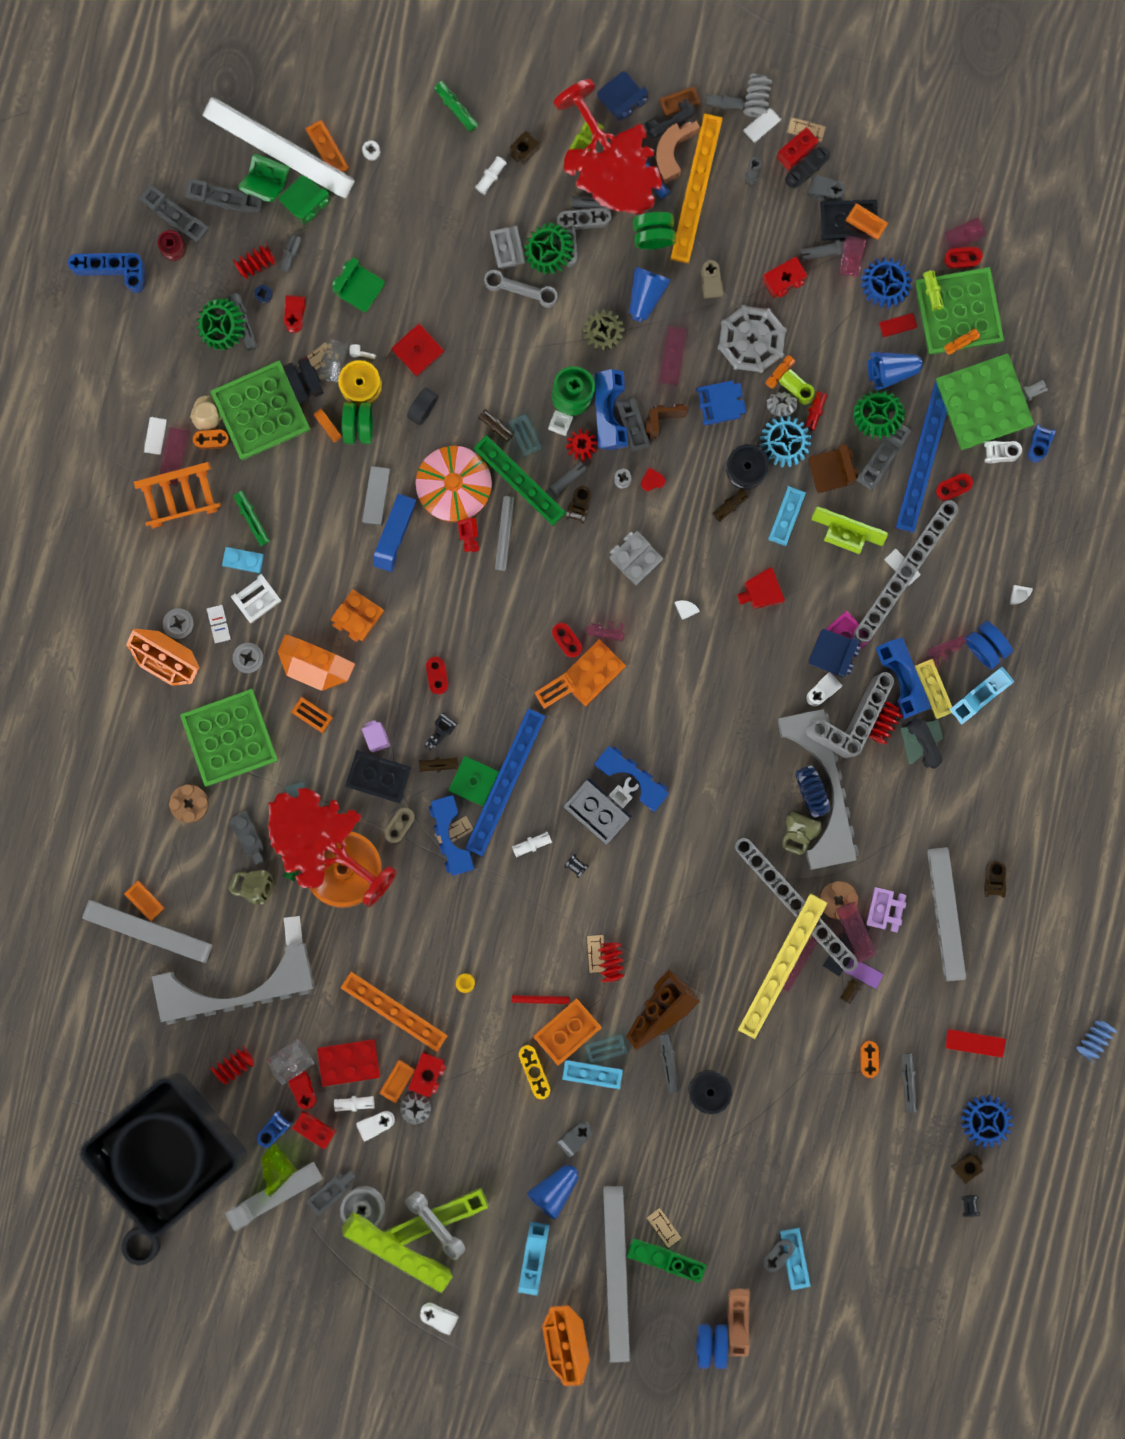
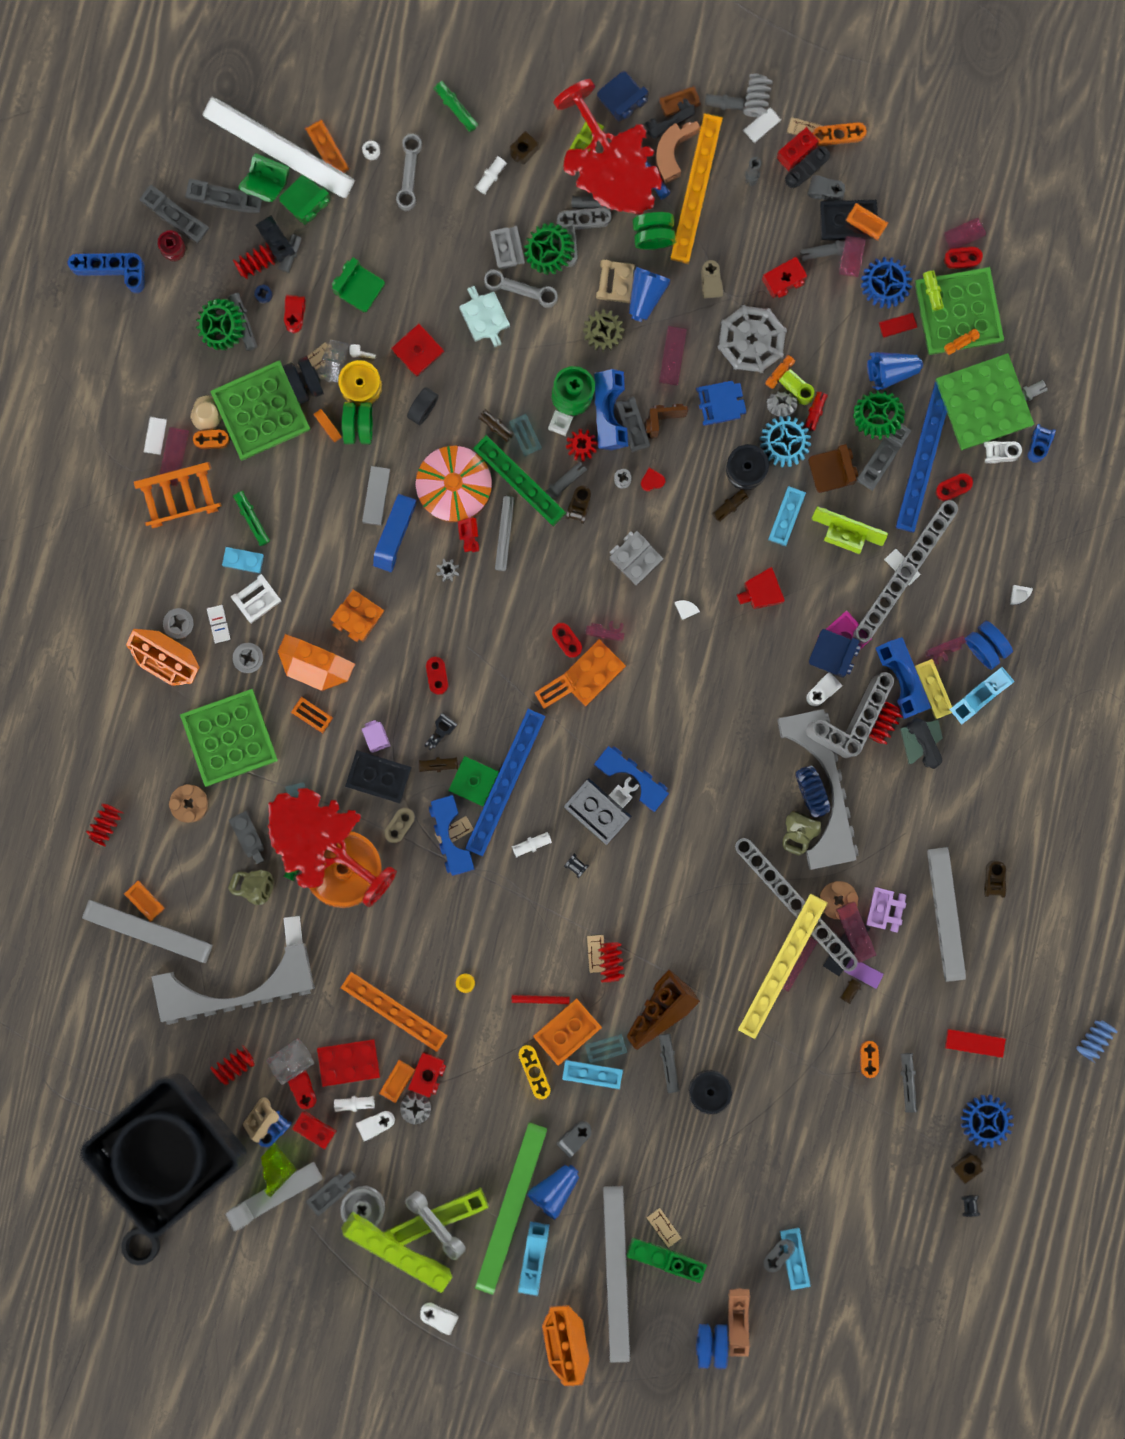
(104, 824): none -> red piece
(255, 1123): none -> tan plate
(275, 238): none -> black plate
(409, 172): none -> light grey piece
(450, 575): none -> light grey gear
(484, 316): none -> light aqua plate
(511, 1208): none -> bright green beam
(621, 284): none -> tan plate
(851, 126): none -> orange beam

